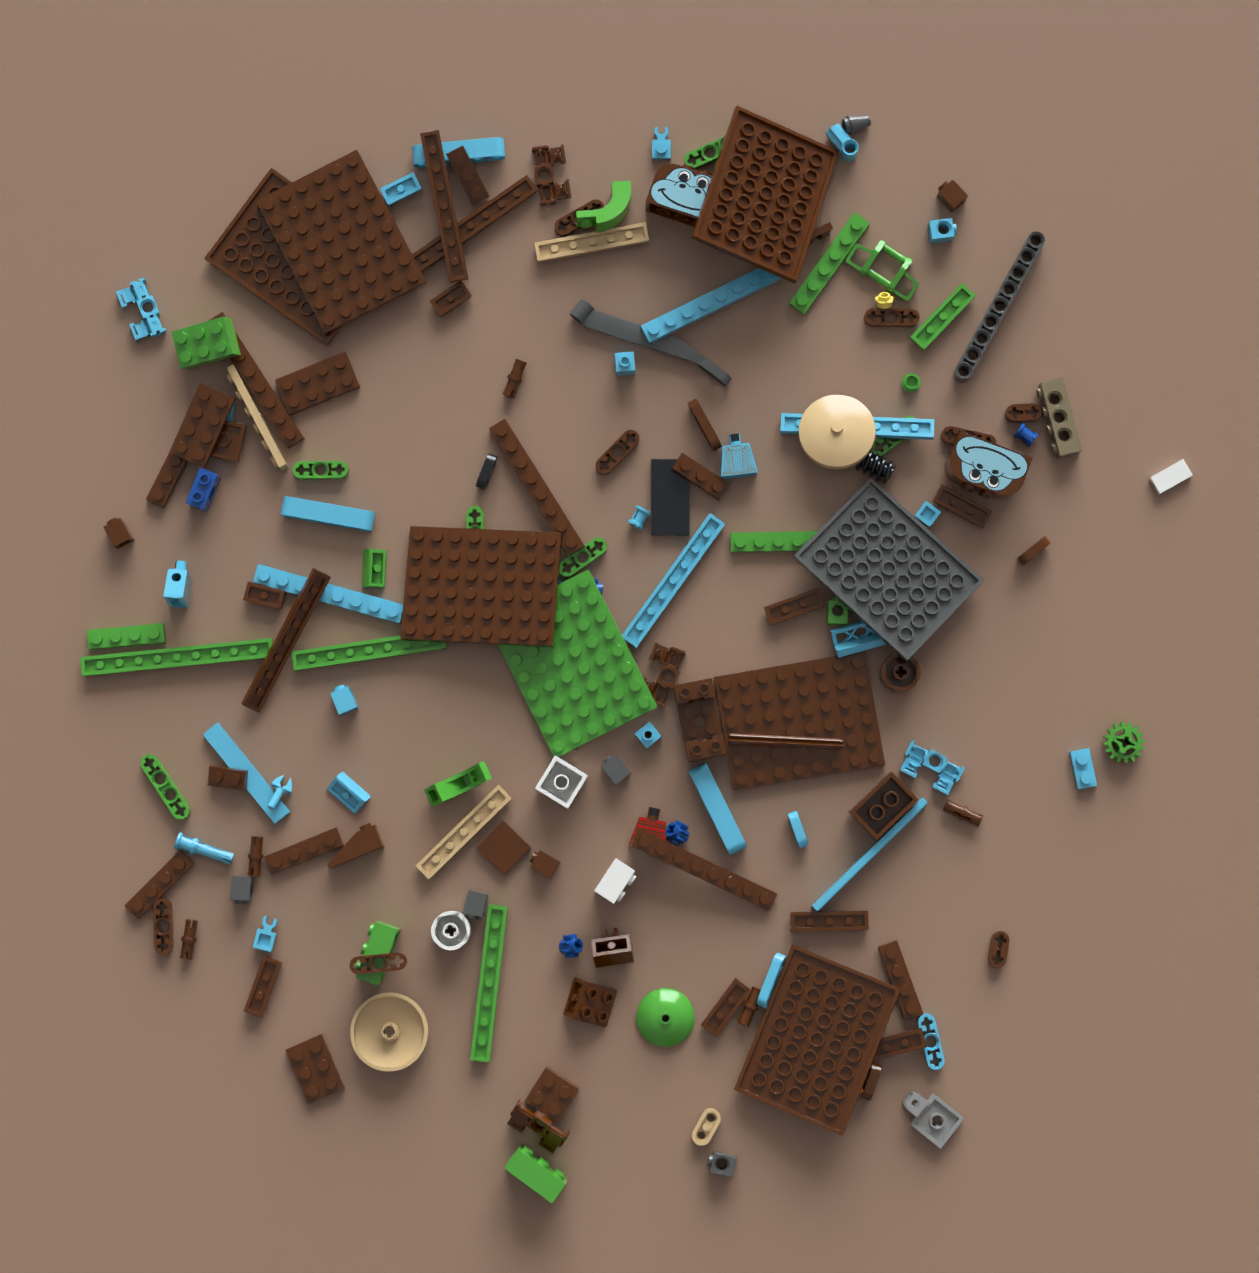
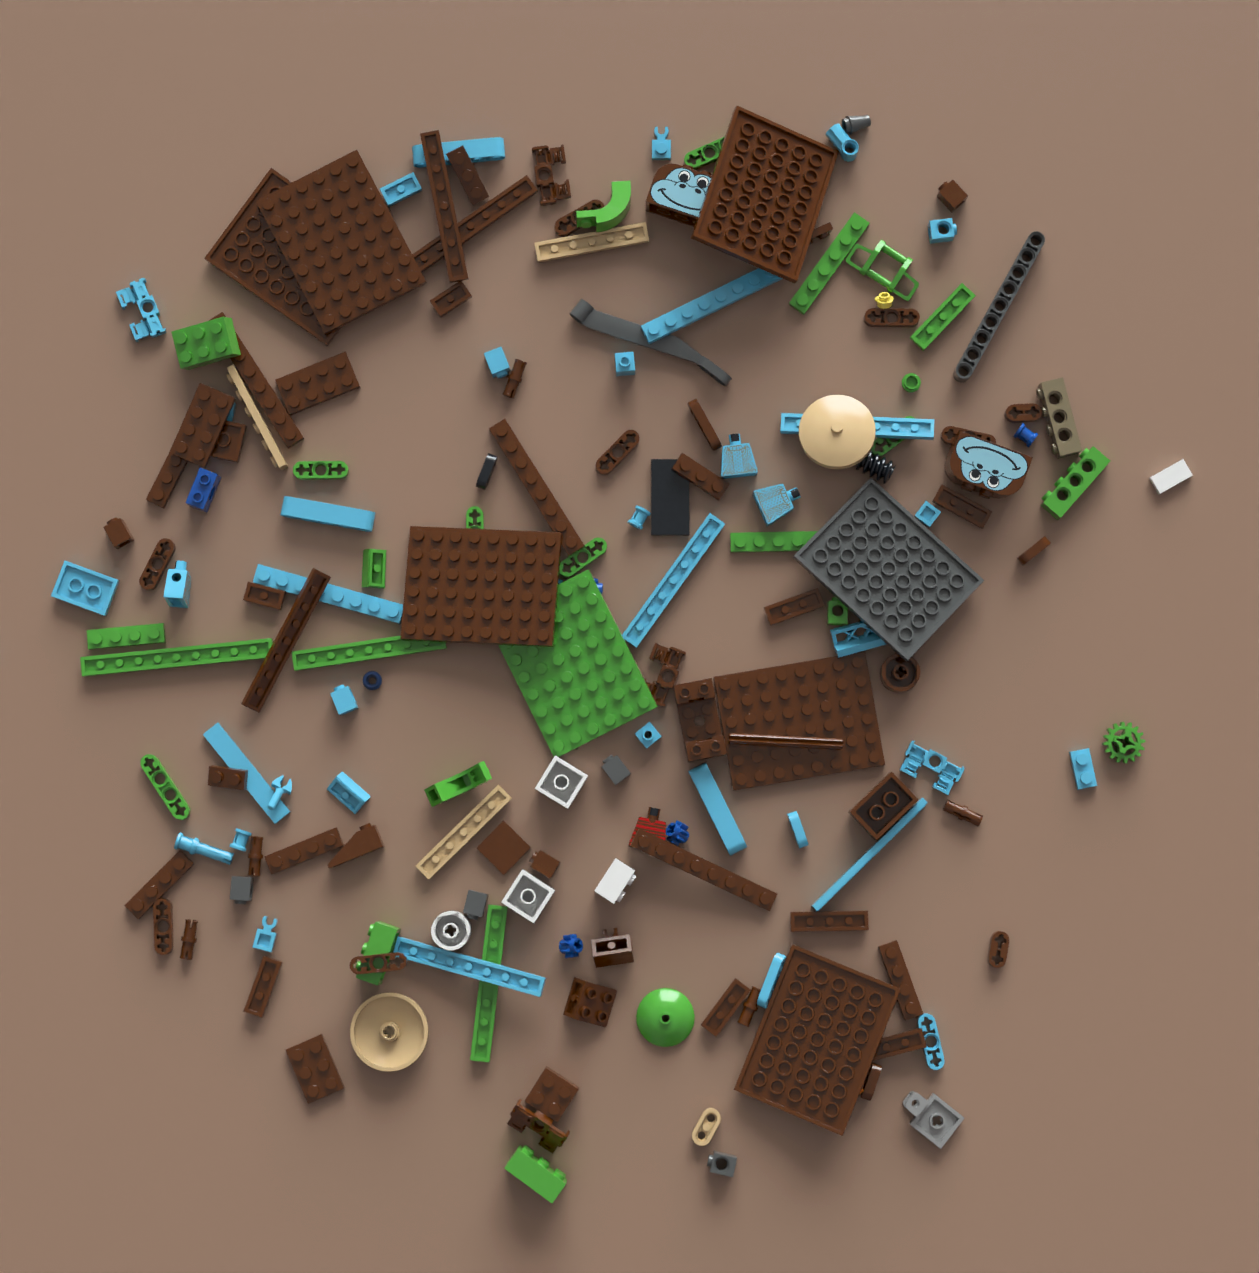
(85, 588): none -> medium azure plate
(169, 553): none -> reddish brown beam
(240, 839): none -> medium azure bush
(370, 674): none -> dark blue plate
(470, 966): none -> medium azure plate
(497, 362): none -> medium azure brick
(528, 896): none -> white brick
(775, 502): none -> medium azure torso
(1097, 463): none -> bright green brick

